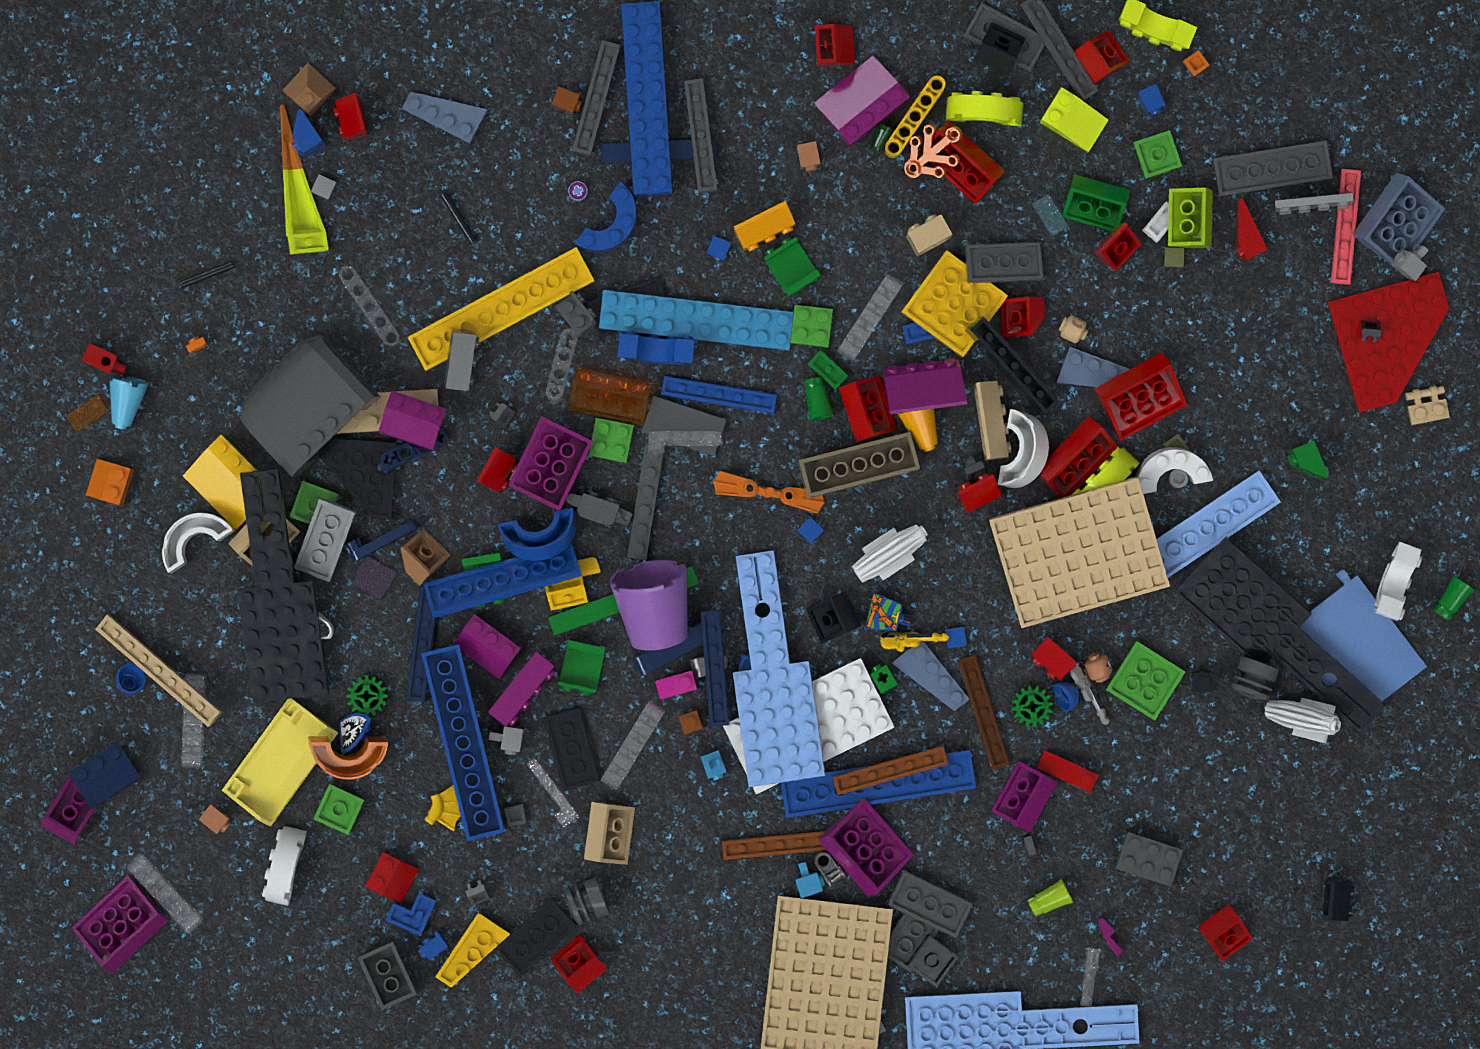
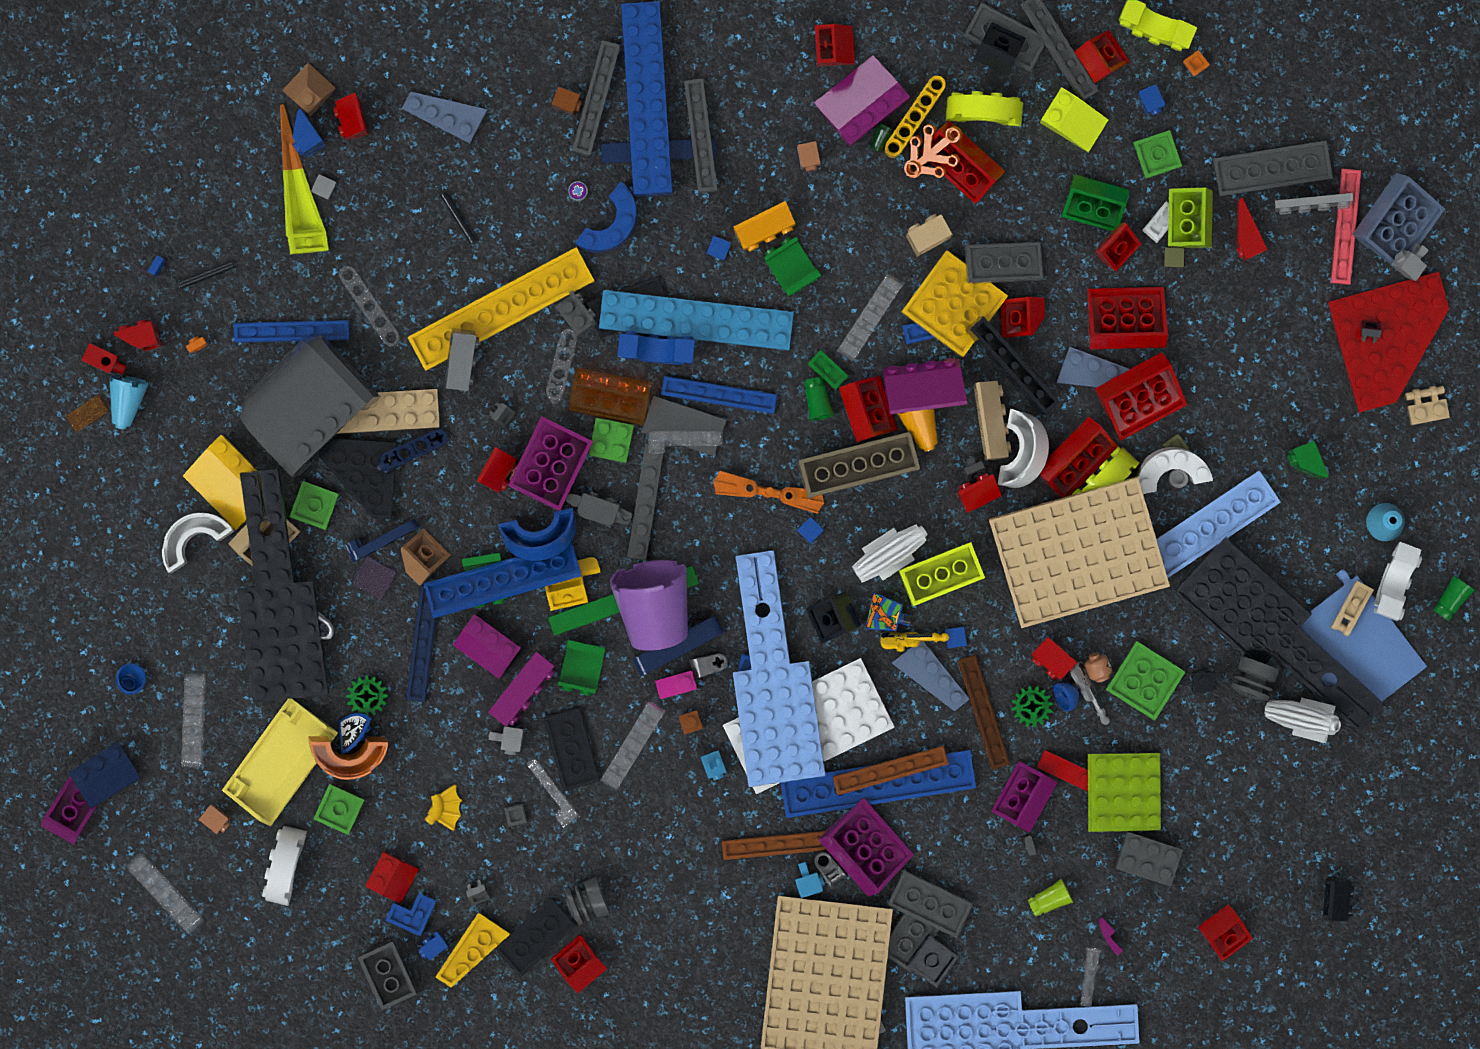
(109, 482): orange slope -> none
(119, 924): magenta slope -> none
(143, 335): none -> red slope
(156, 266): none -> blue tile
(158, 670): tan plate -> none
(290, 331): none -> blue tile
(325, 539): light grey plate -> none
(412, 420): magenta slope -> none
(463, 742): blue brick -> none
(609, 833): tan slope -> none
(715, 668): dark blue tile -> none
(811, 326): bright green plate -> none
(890, 681): green brick -> none
(941, 574): none -> neon yellow brick
(1049, 215): clear light blue plate -> none
(1073, 329): tan head -> none
(1124, 792): none -> lime plate
(1127, 318): none -> red slope
(1352, 608): none -> tan plate
(1379, 524): none -> medium azure cone

